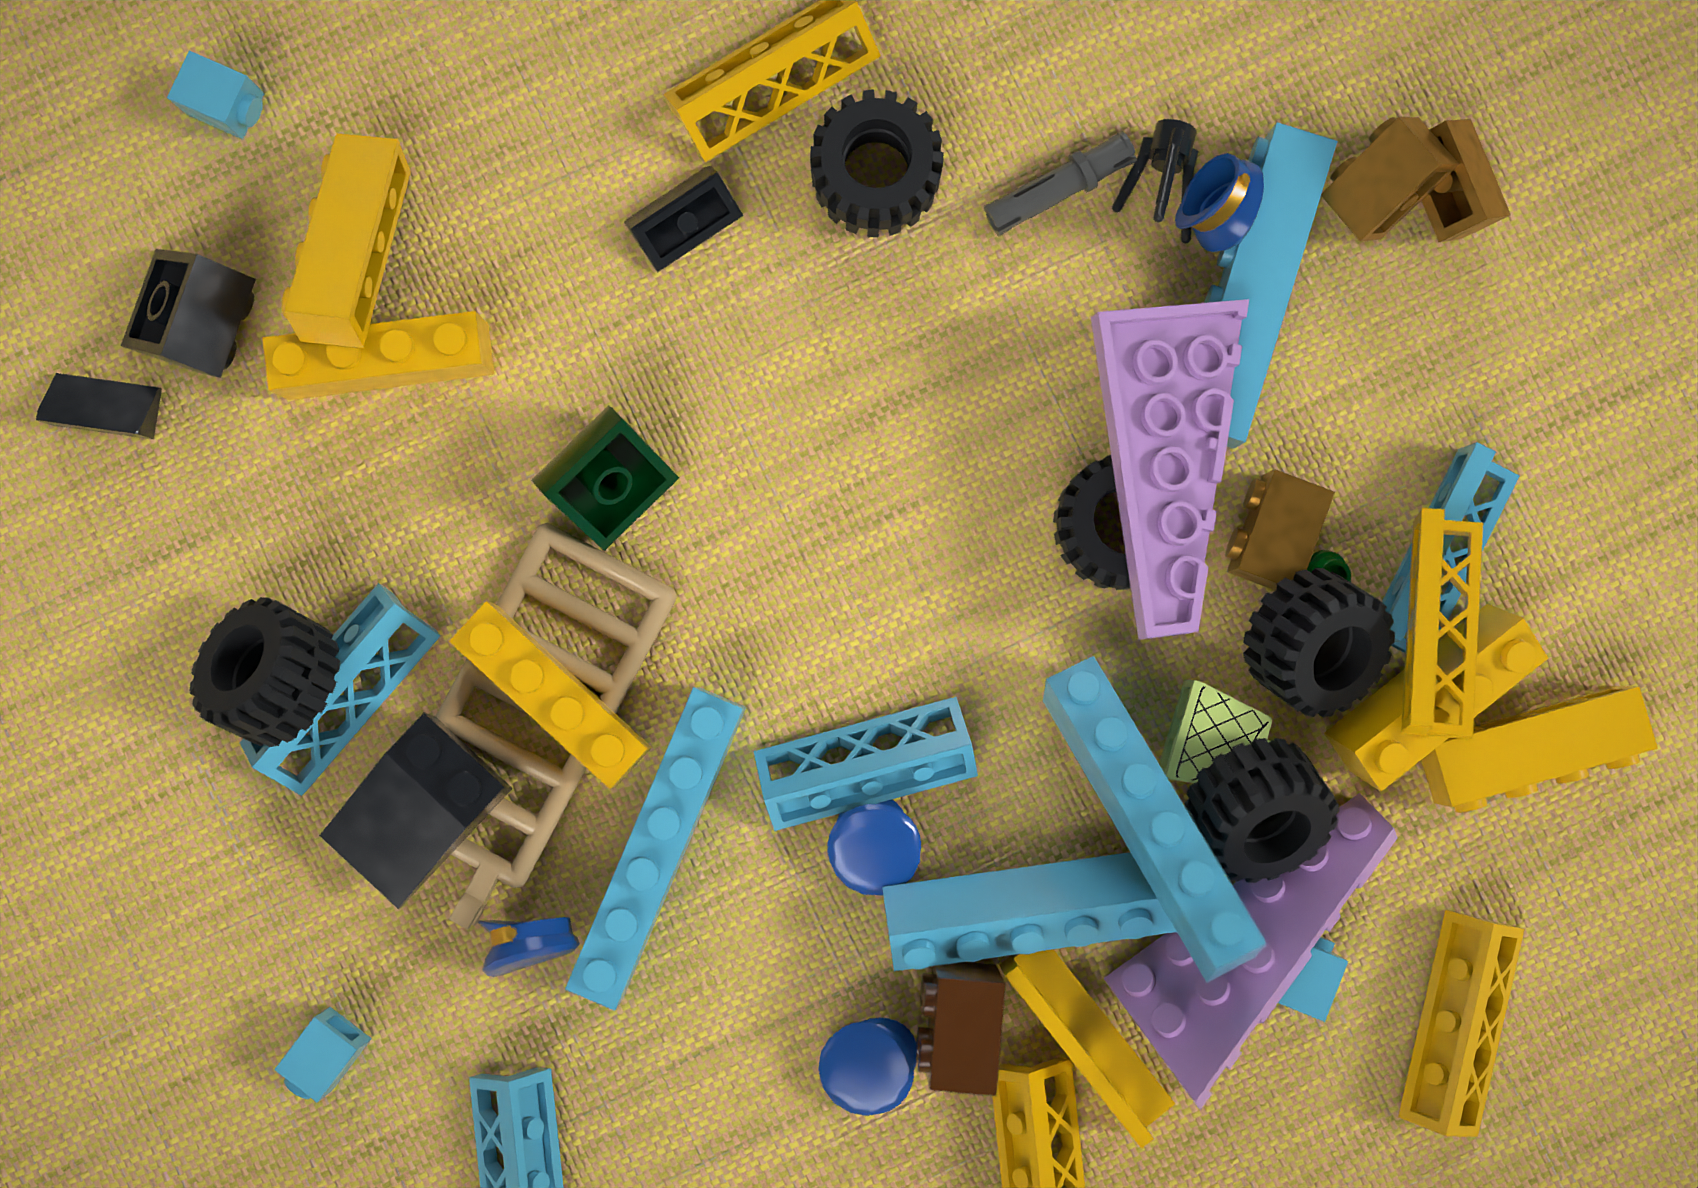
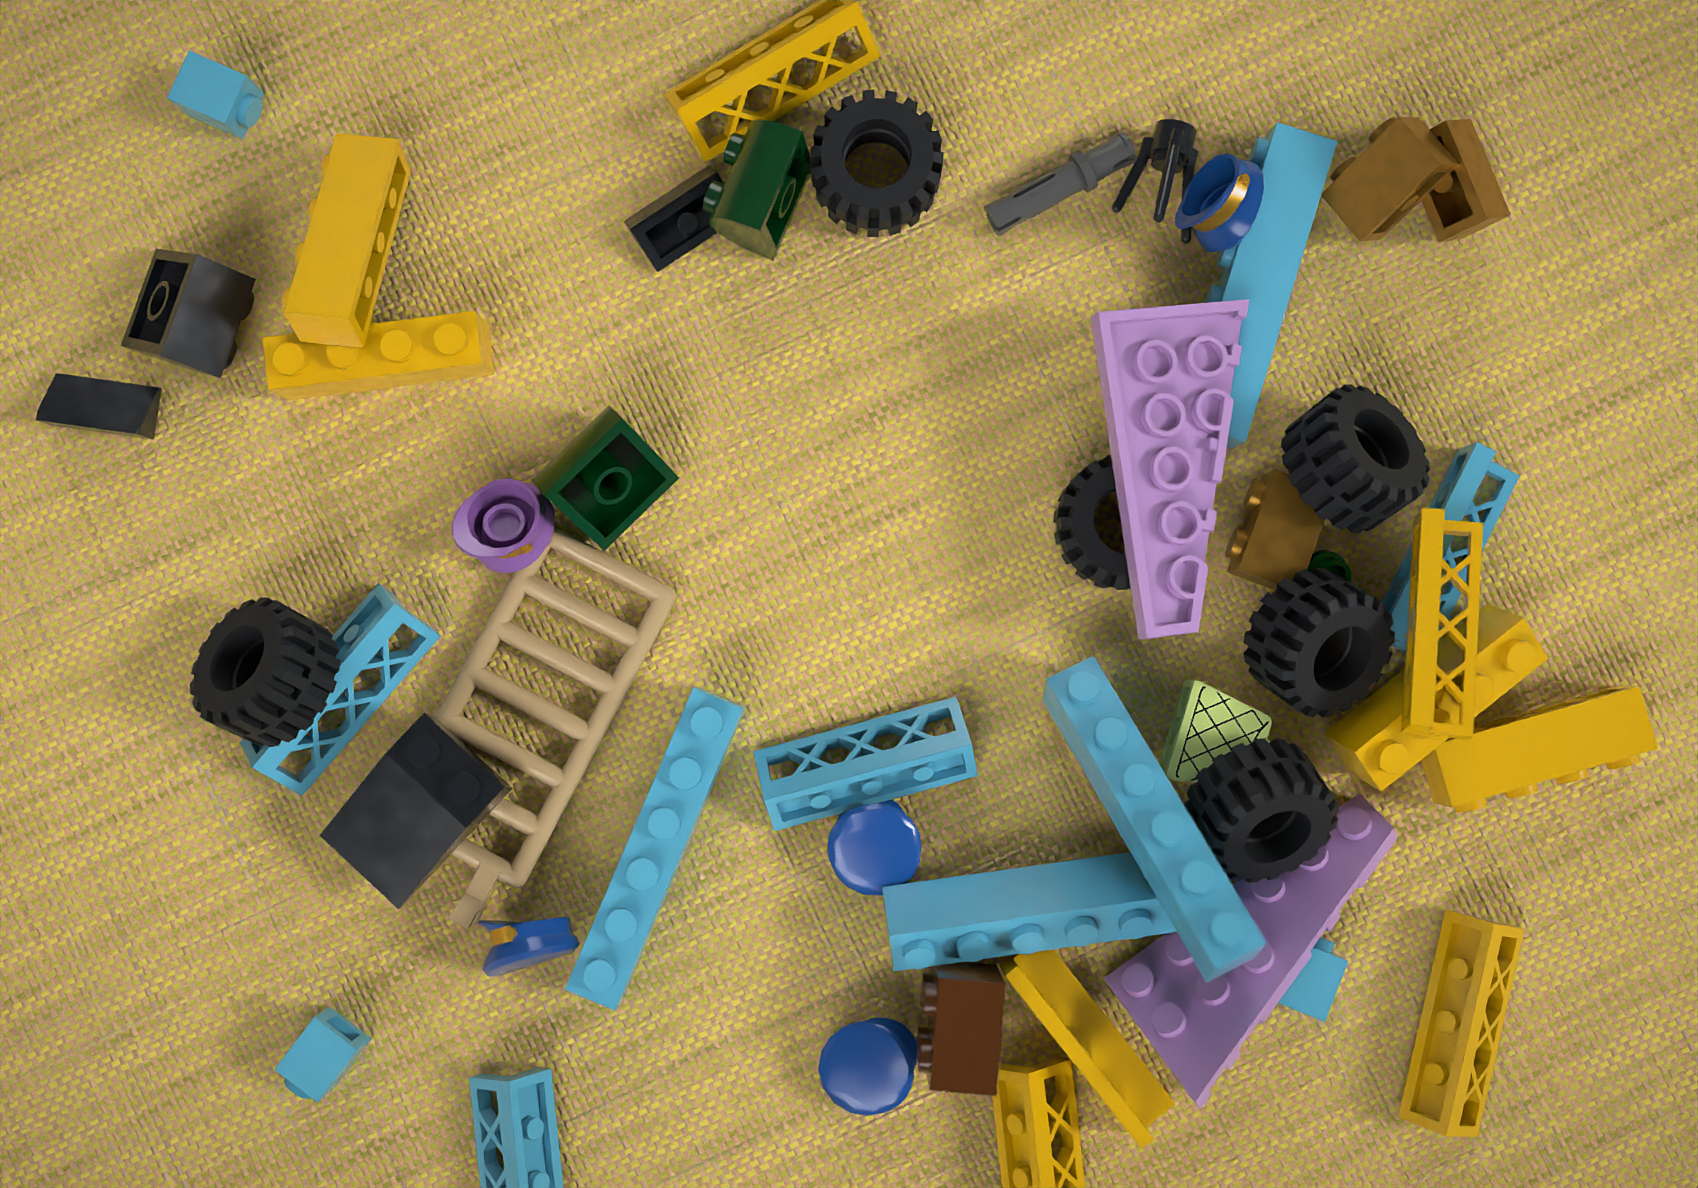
(504, 525): none -> medium lavender piece
(550, 694): yellow brick -> none
(761, 187): none -> dark green brick
(1355, 459): none -> black tyre

